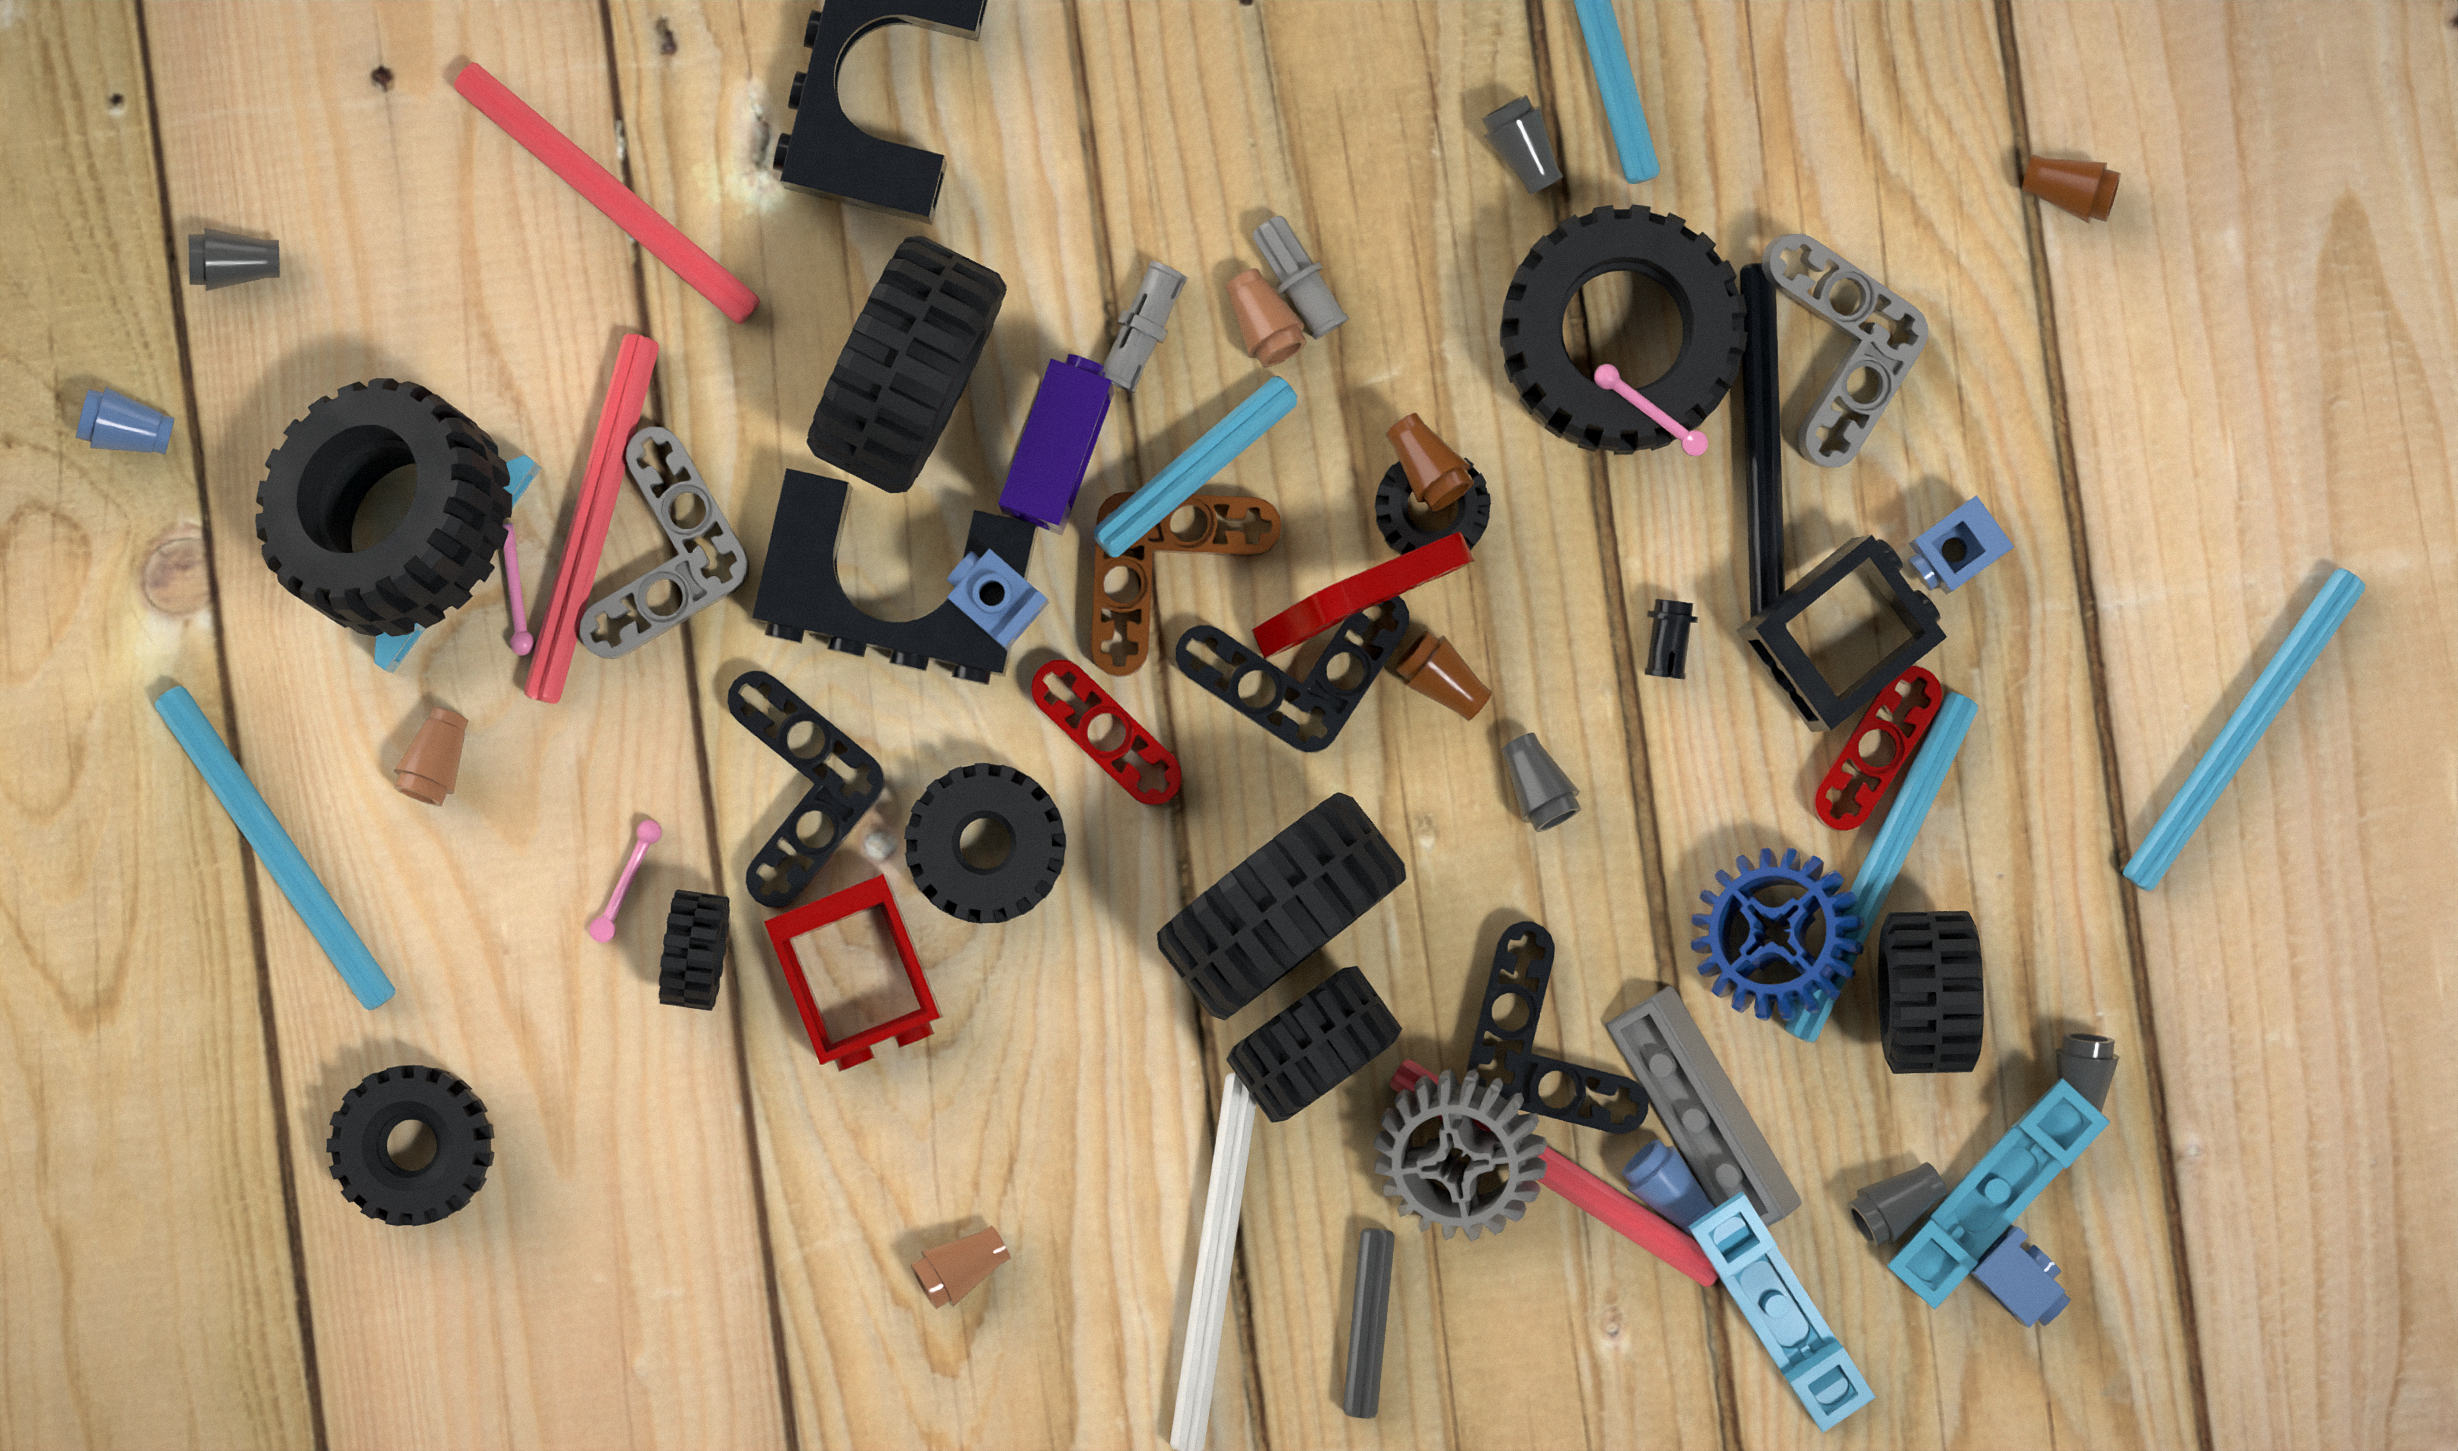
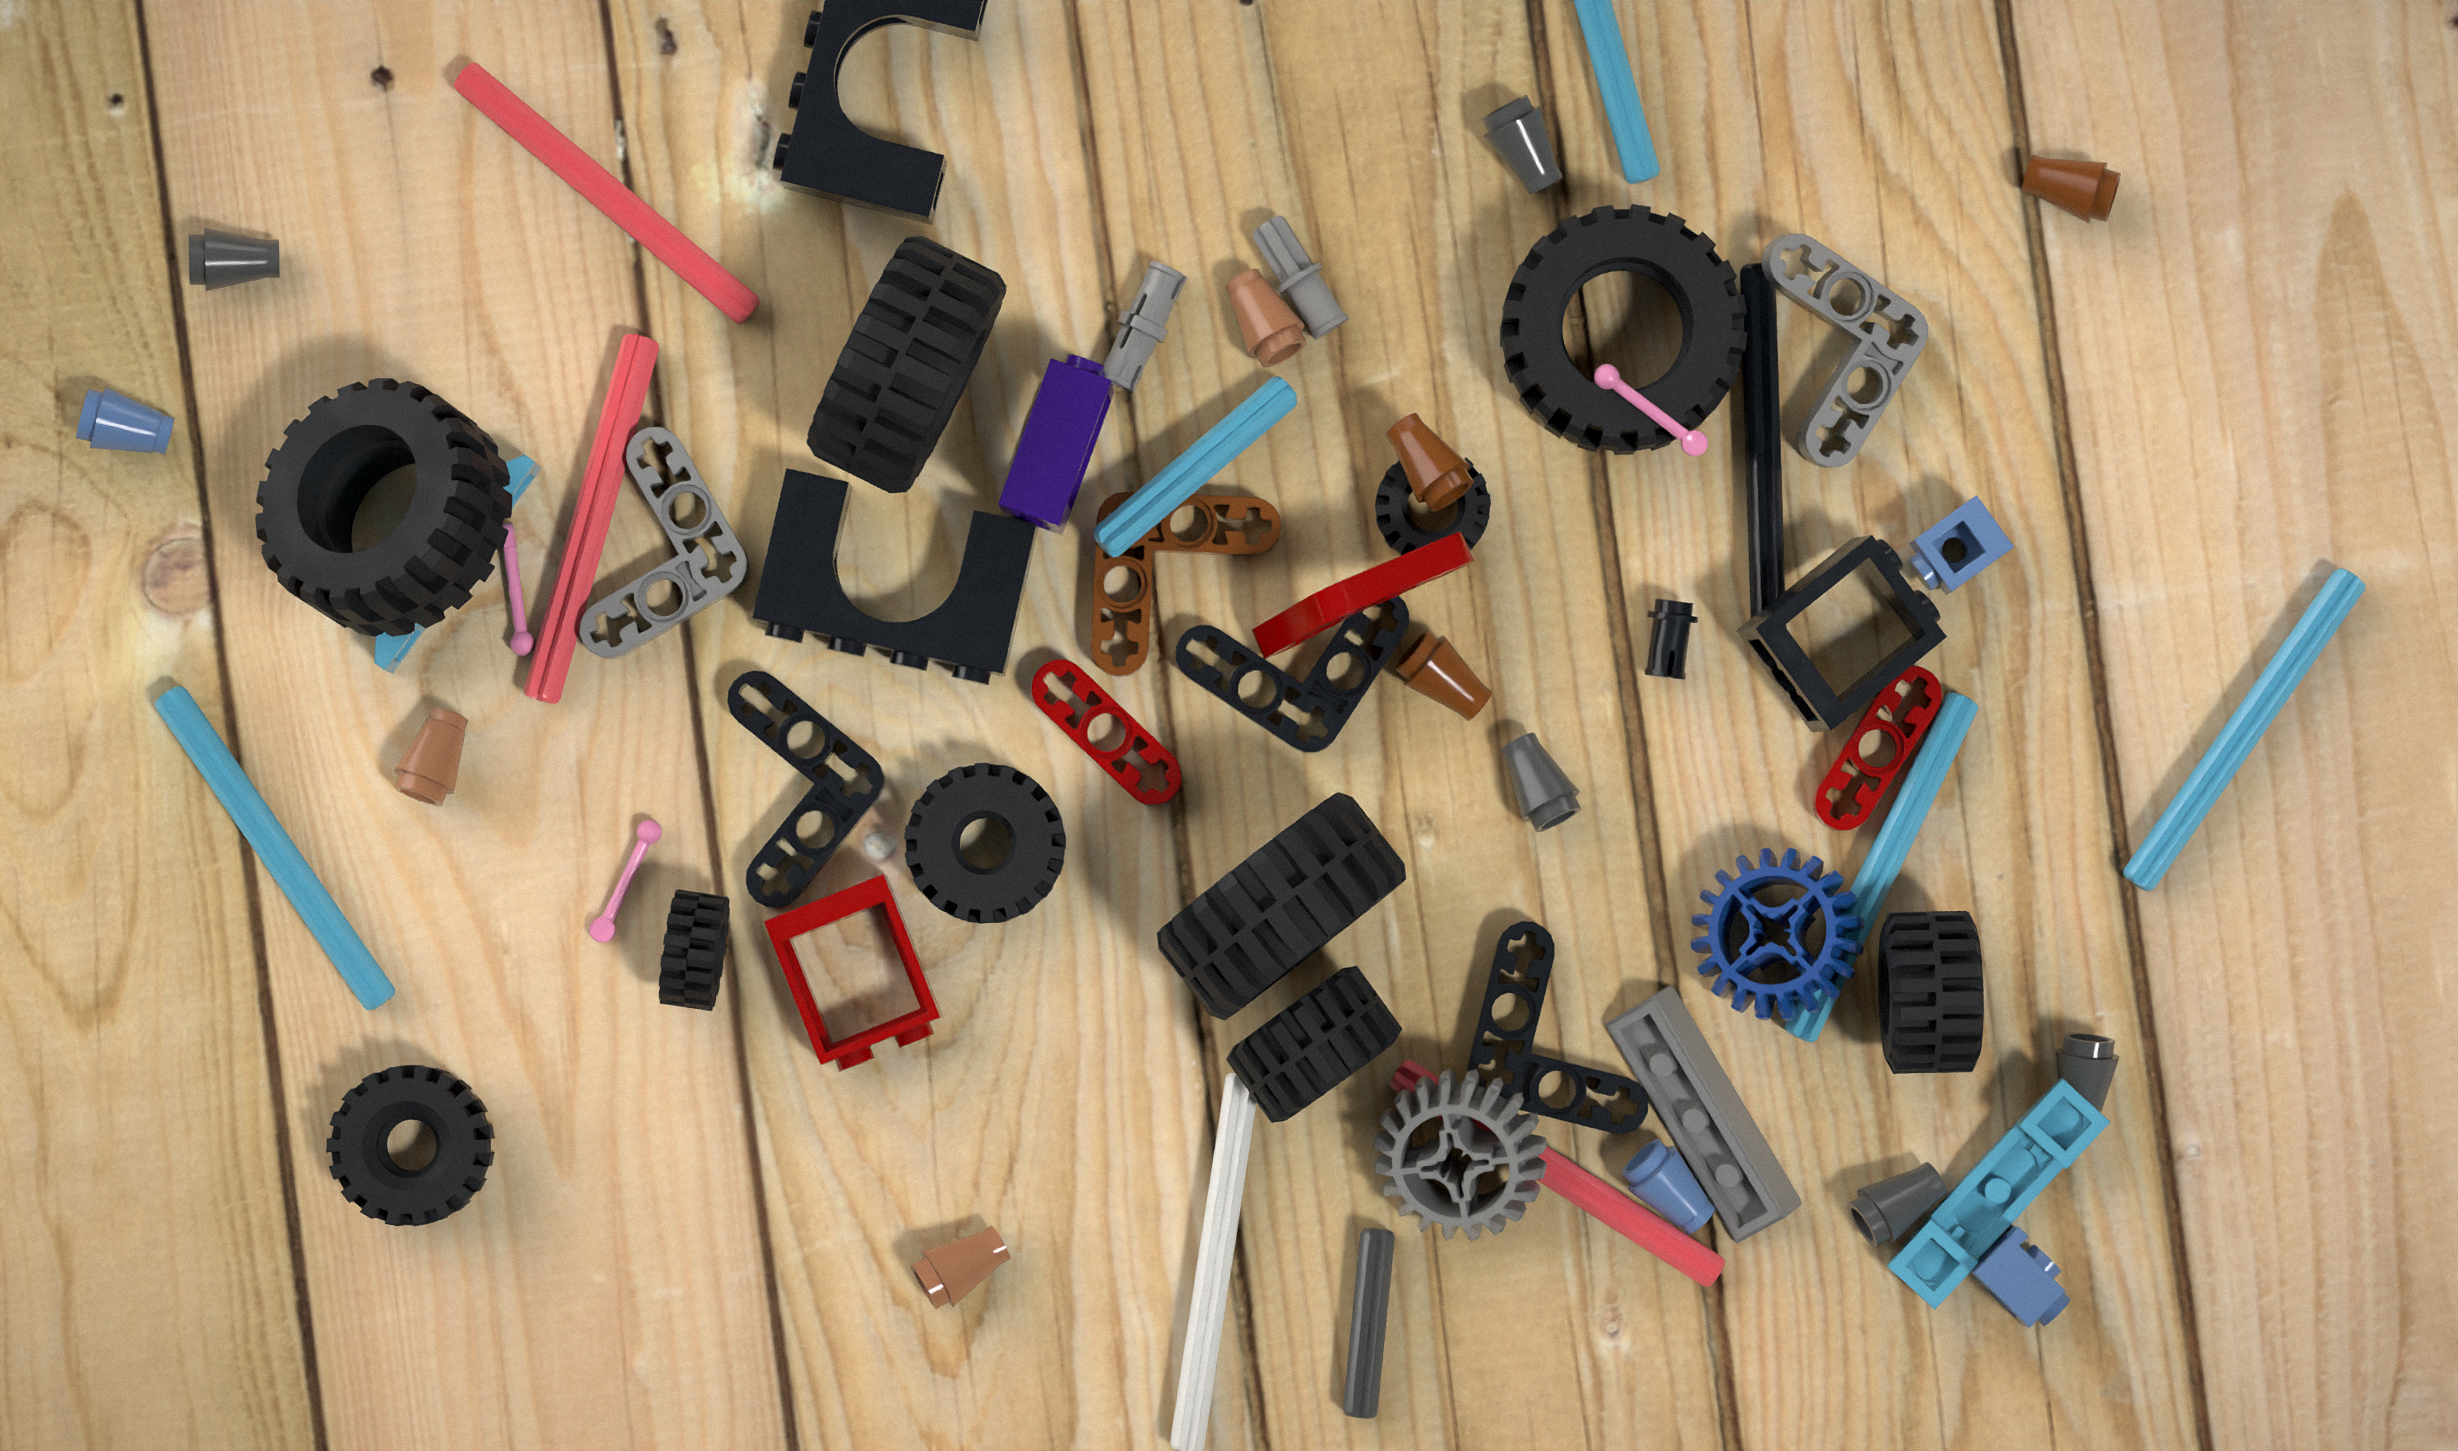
(1010, 617): medium blue brick -> none
(1781, 1312): medium azure slope -> none

